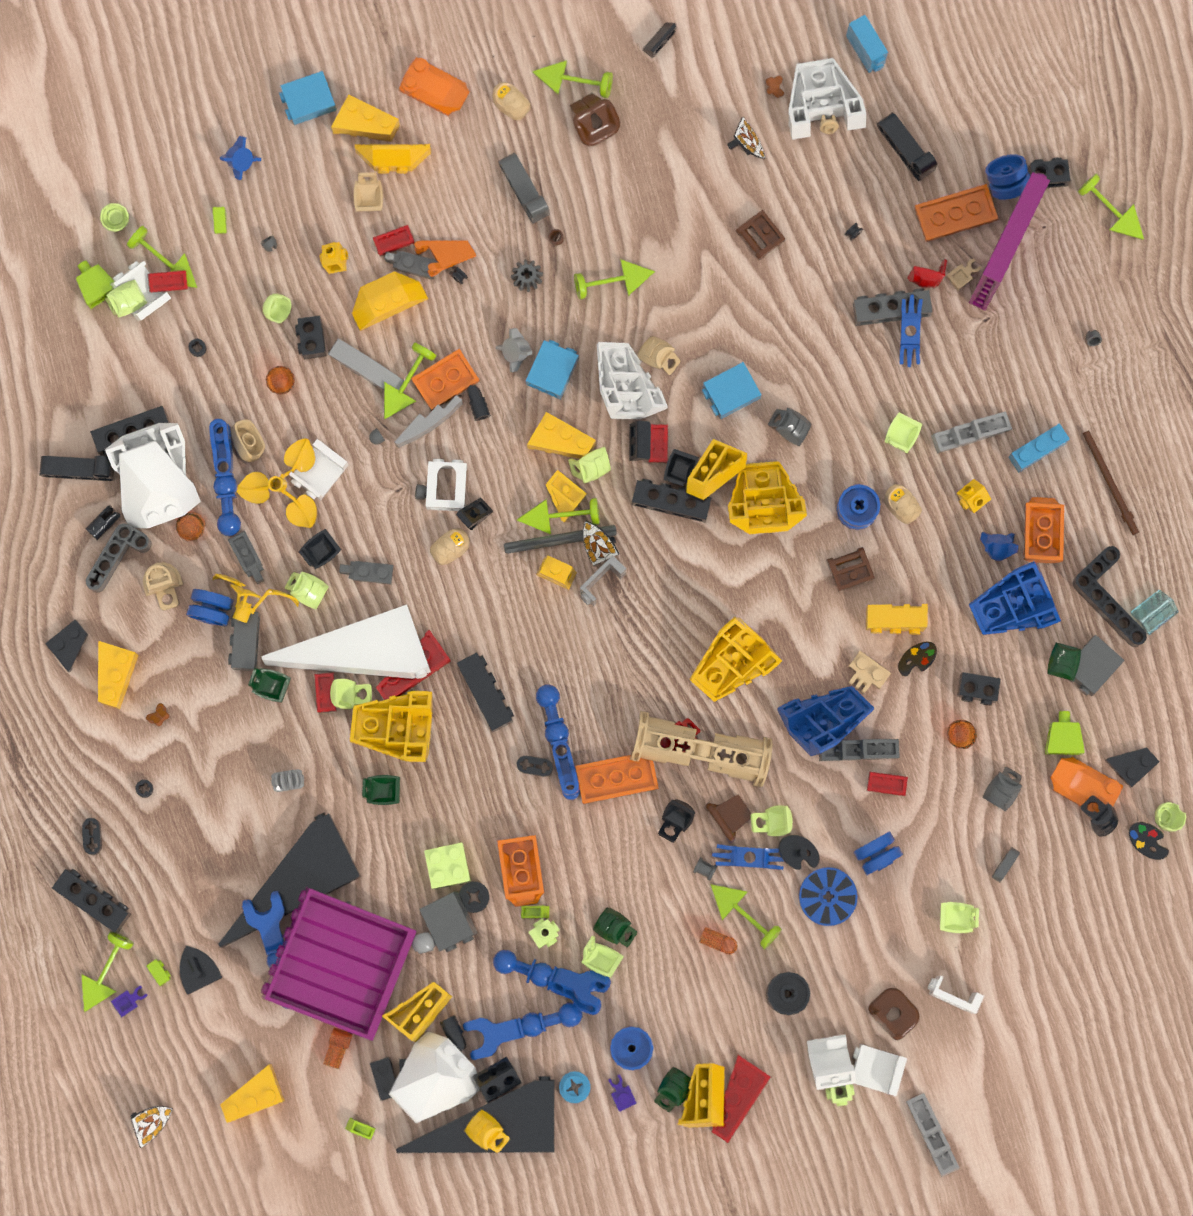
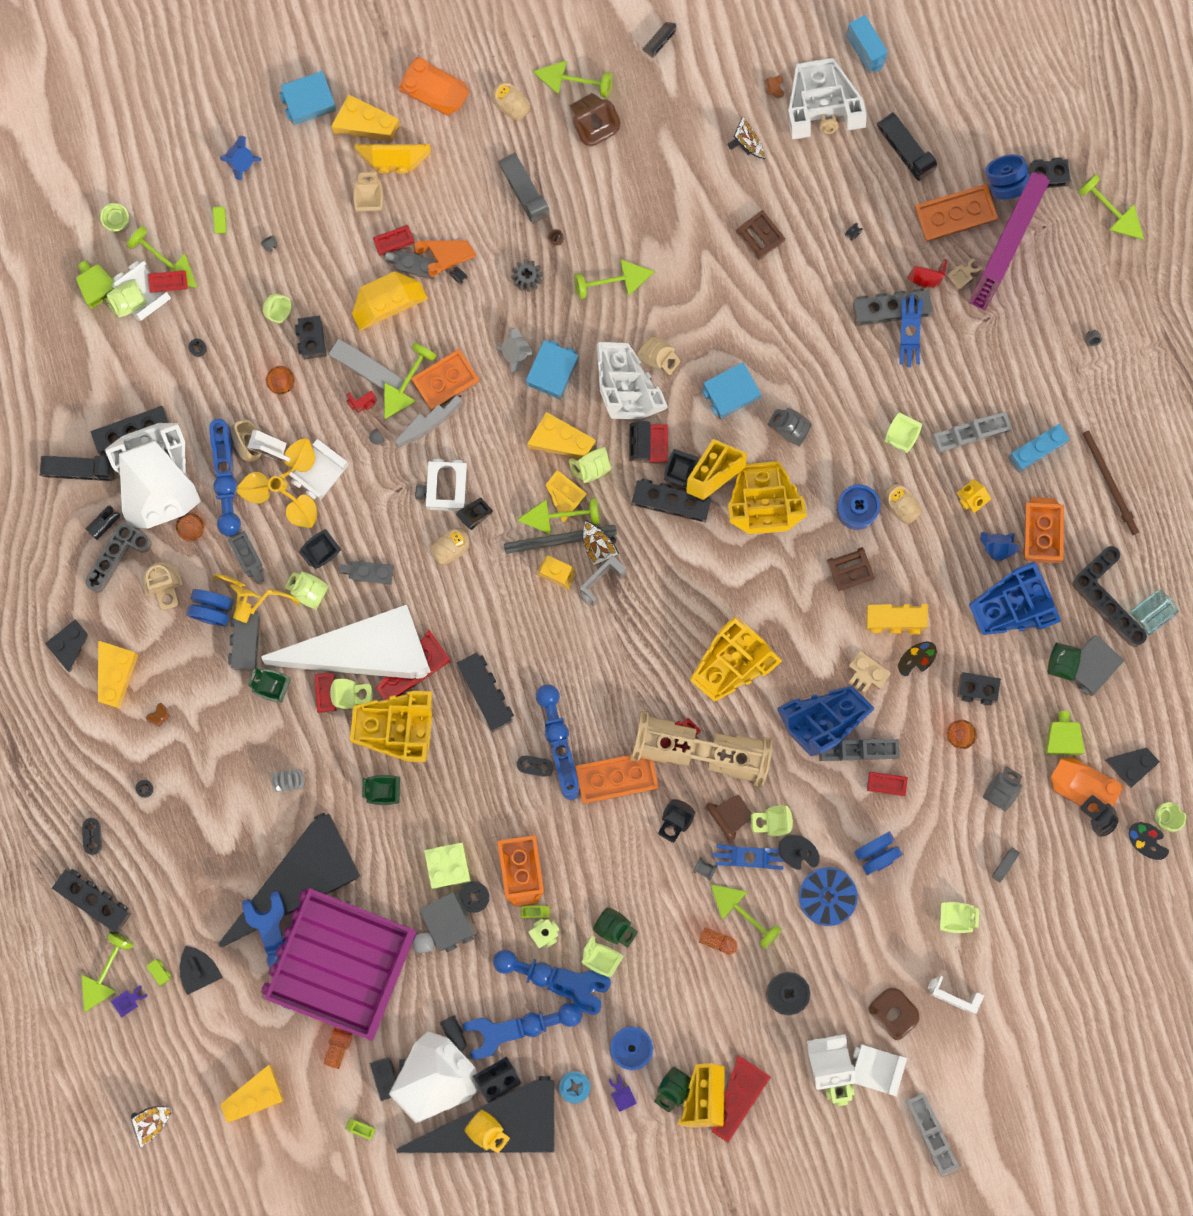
(267, 446): none -> white panel
(334, 257): yellow brick -> none
(365, 402): none -> red bracket
(419, 1011): yellow wedge -> none
(478, 403): black hinge -> none

